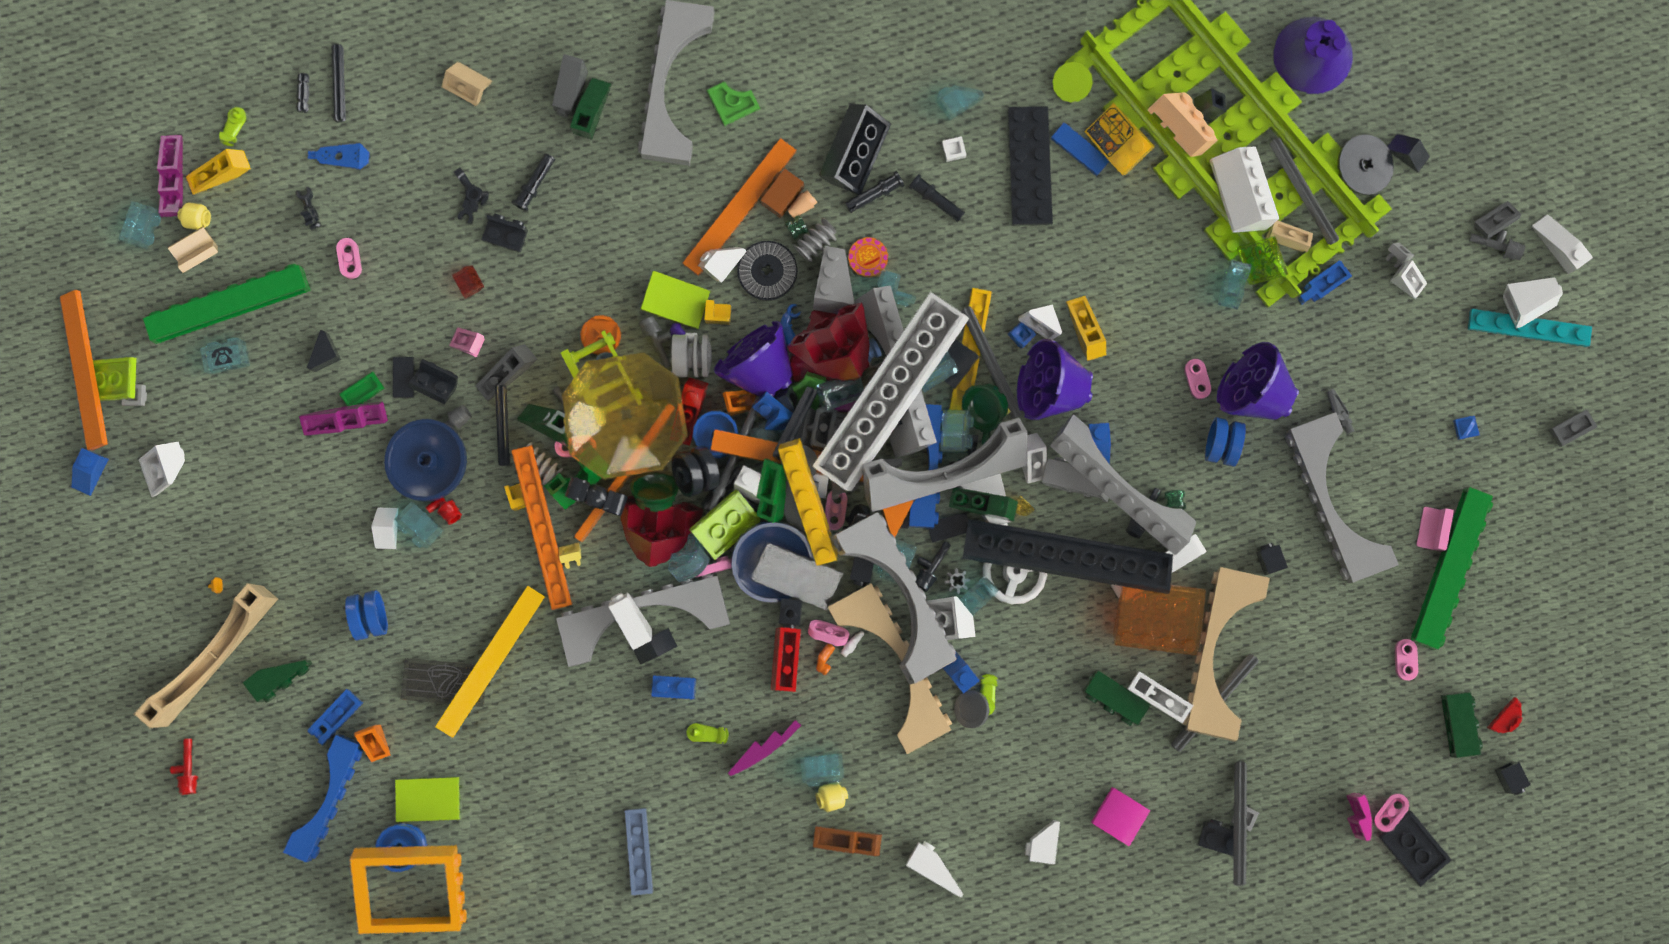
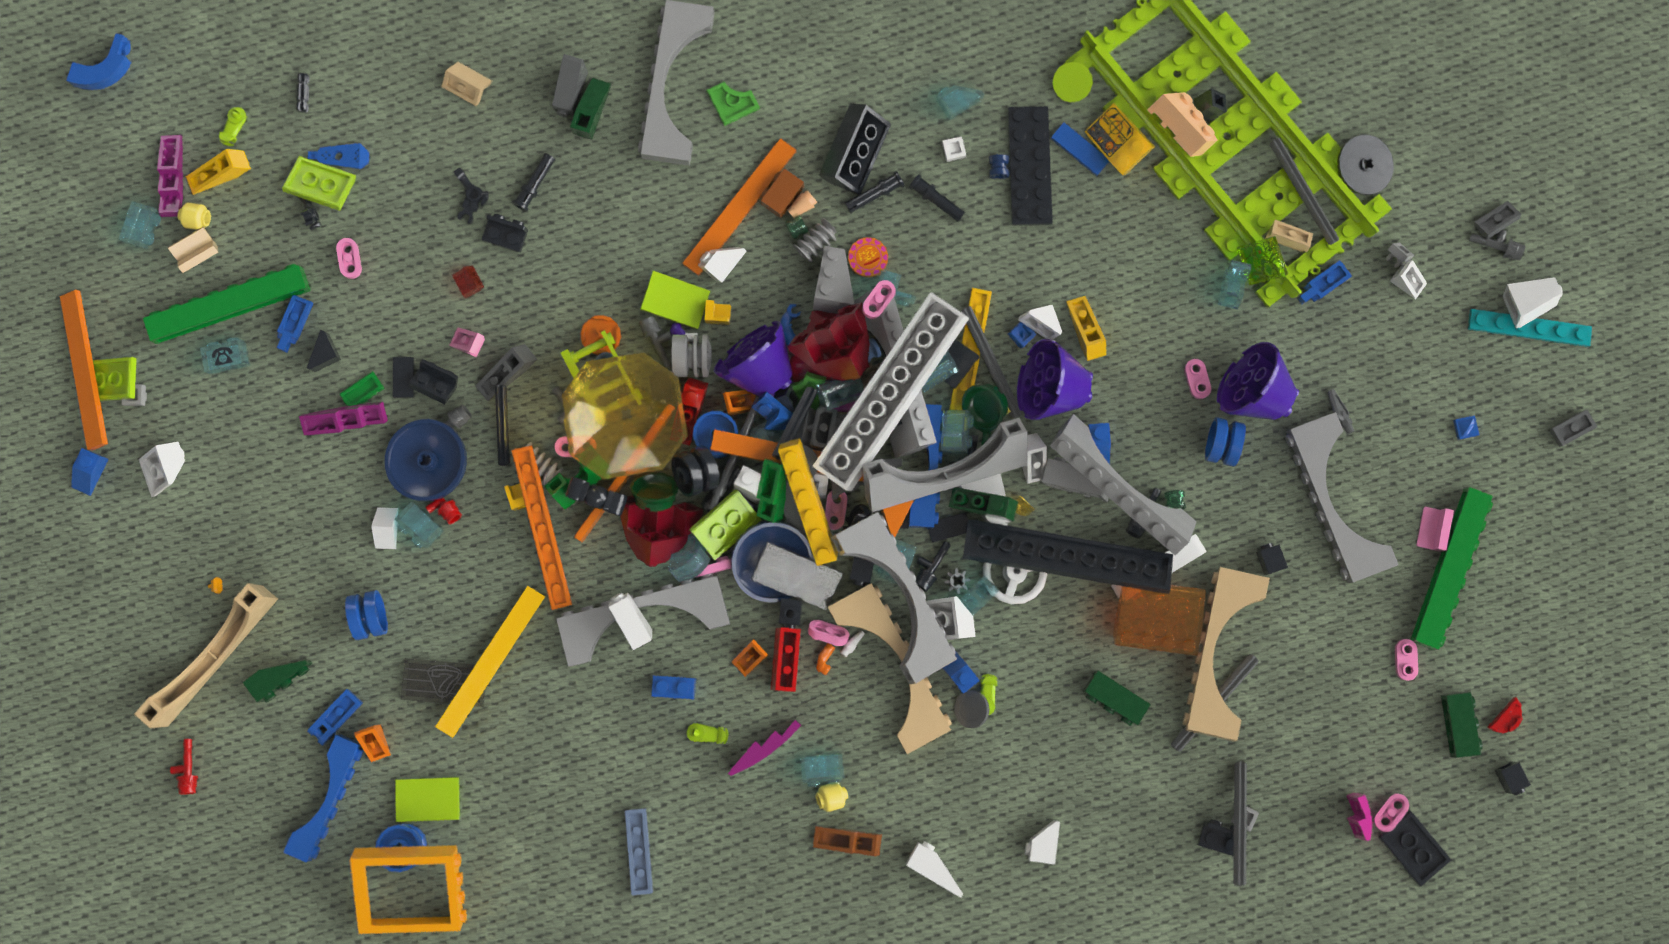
(106, 72): none -> blue arch
(293, 322): none -> blue hinge
(319, 183): none -> lime tile
(338, 83): black axle -> none
(546, 421): dark green slope -> none
(570, 553): light yellow tile -> none
(660, 644): black slope -> none
(749, 657): none -> orange slope
(774, 284): piece -> none
(878, 300): none -> bright pink plate
(998, 166): none -> dark blue wheel
(1120, 816): dark pink slope -> none
(1160, 697): white slope -> none
(1244, 190): white slope -> none
(1313, 55): dark purple cone -> none
(1409, 151): black slope -> none
(1562, 244): white slope -> none

